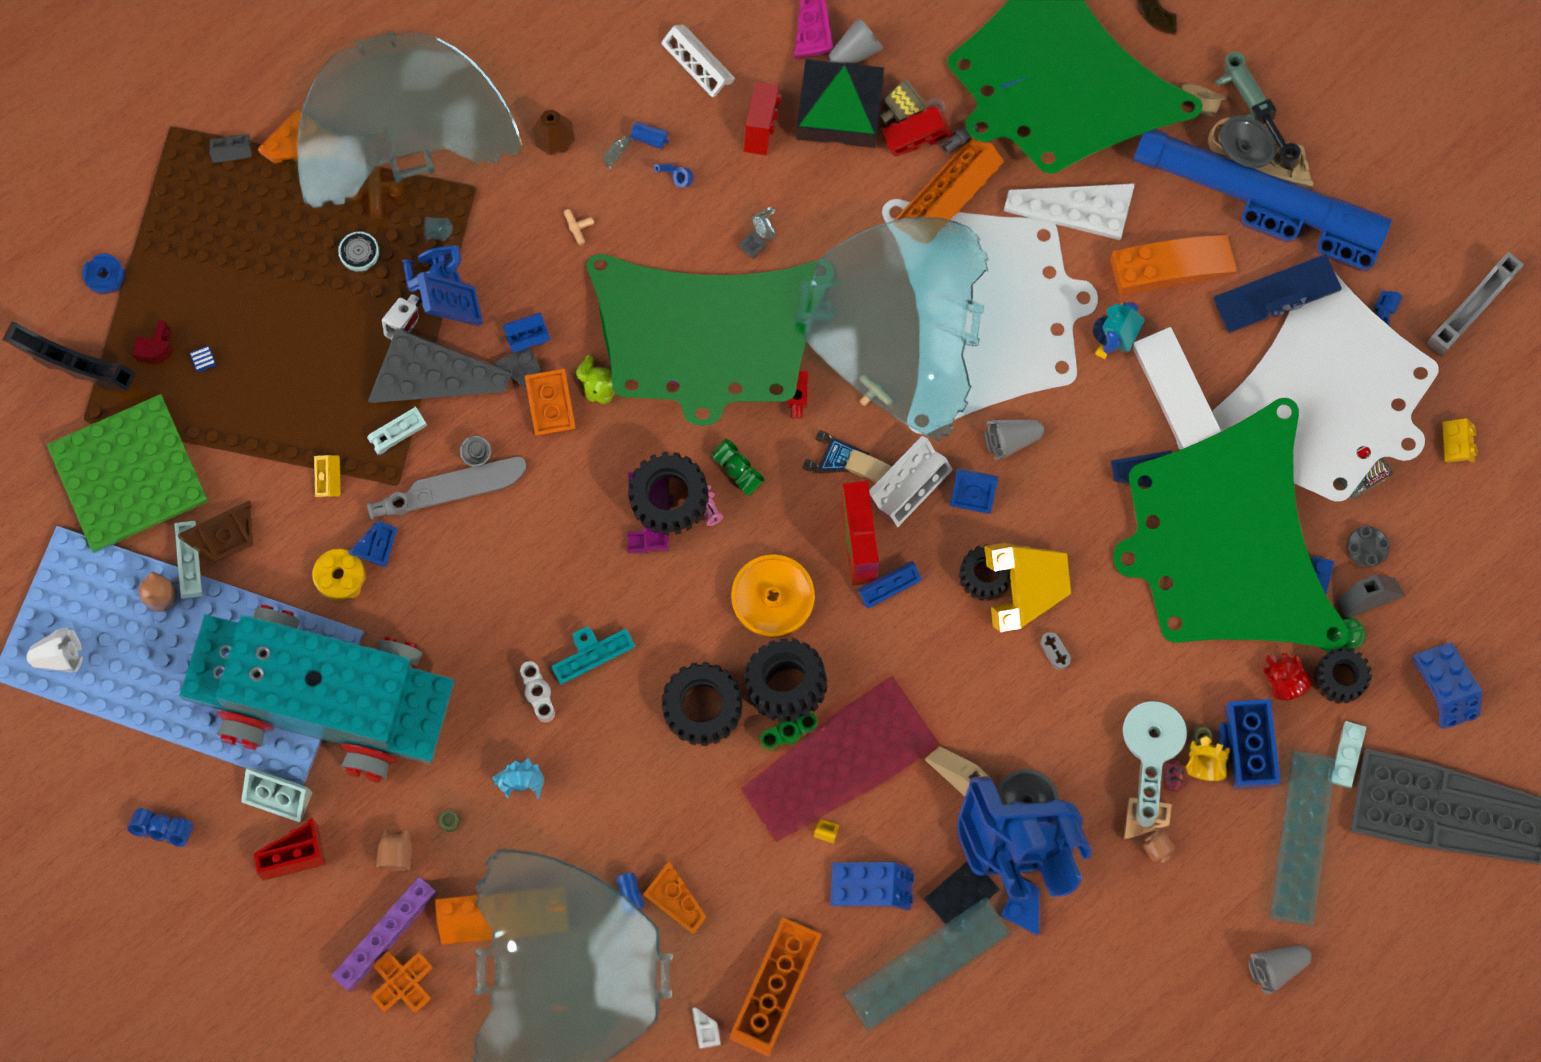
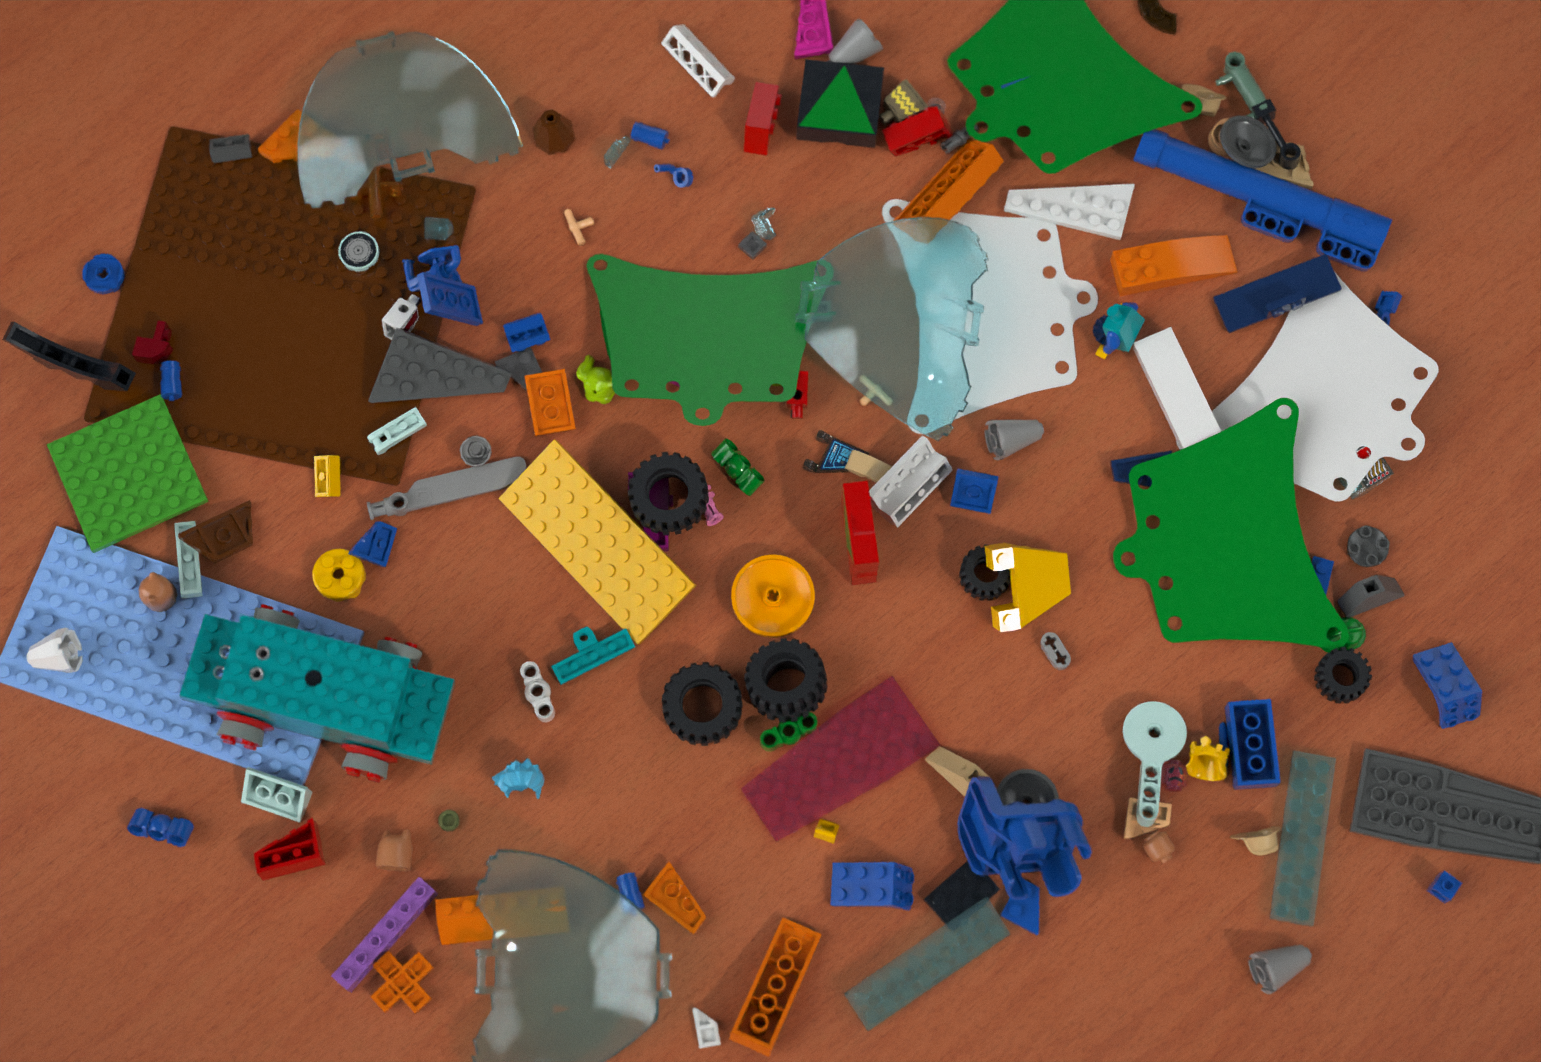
(170, 385): none -> blue piece
(203, 359): blue tile -> none
(597, 542): none -> yellow plate
(889, 584): blue plate -> none
(1201, 730): olive plate -> none
(1261, 841): none -> tan piece
(1286, 677): red hair -> none
(1348, 753): light aqua plate -> none
(1444, 886): none -> blue brick
(1459, 440): yellow bracket -> none
(1475, 304): light grey arch -> none

